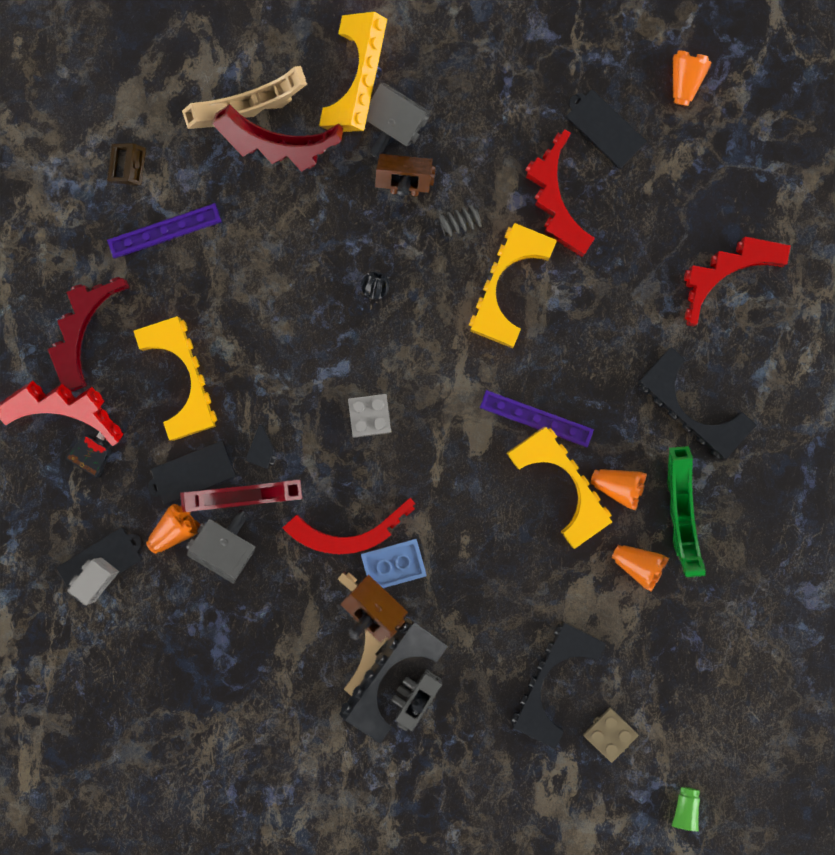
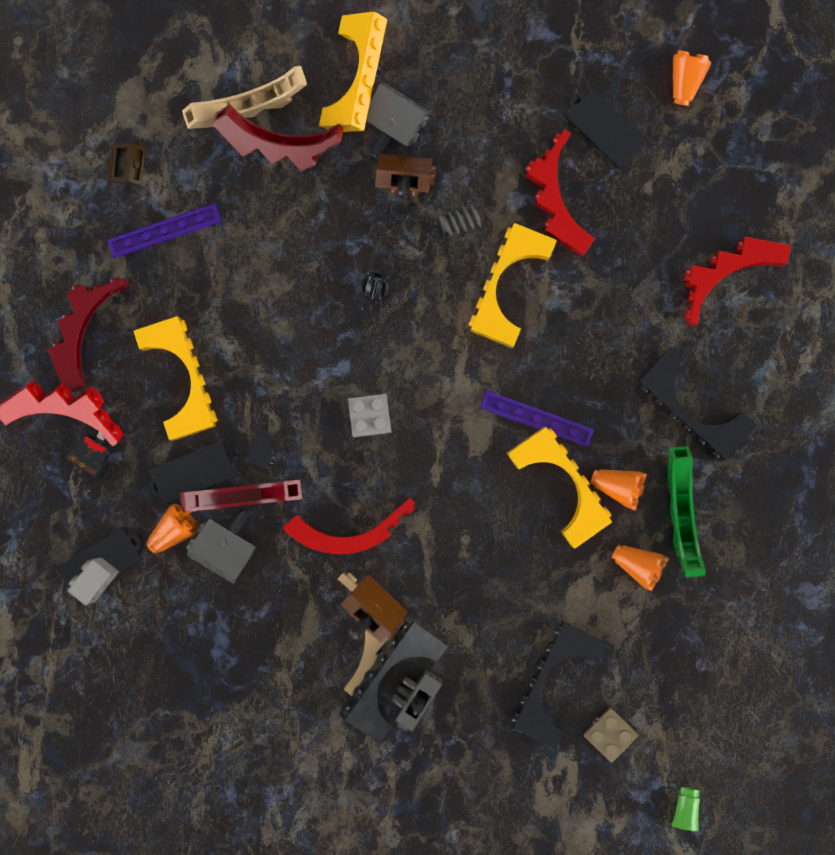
(394, 563): medium blue plate -> none

